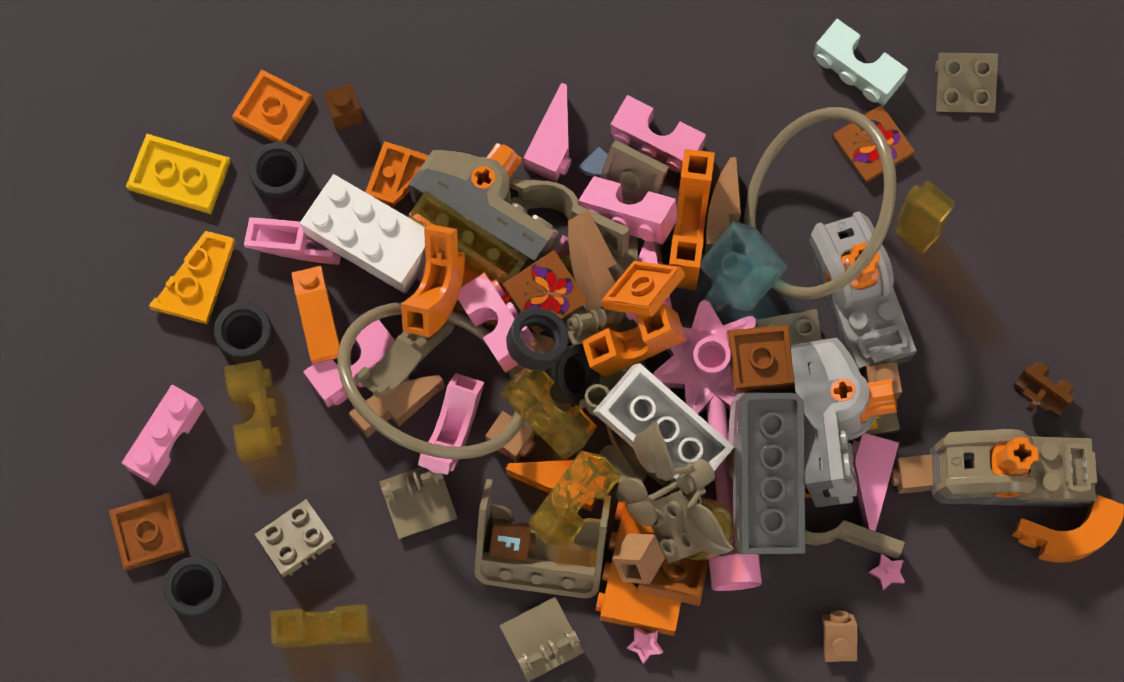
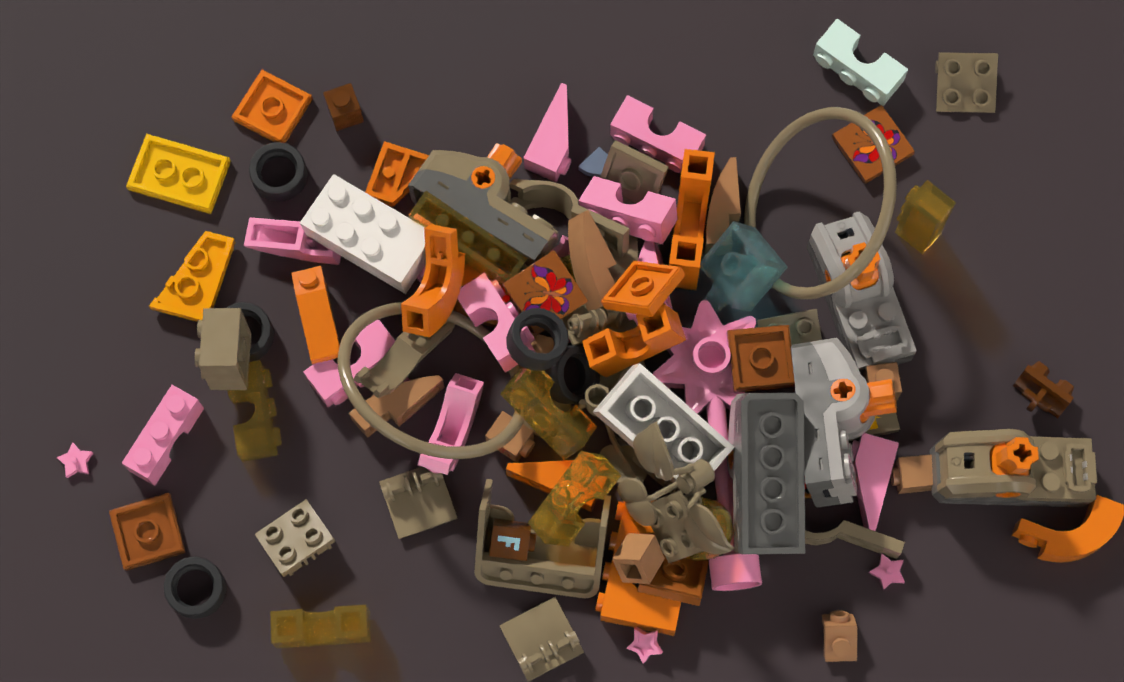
(75, 461): none -> bright pink piece
(224, 348): none -> dark tan brick

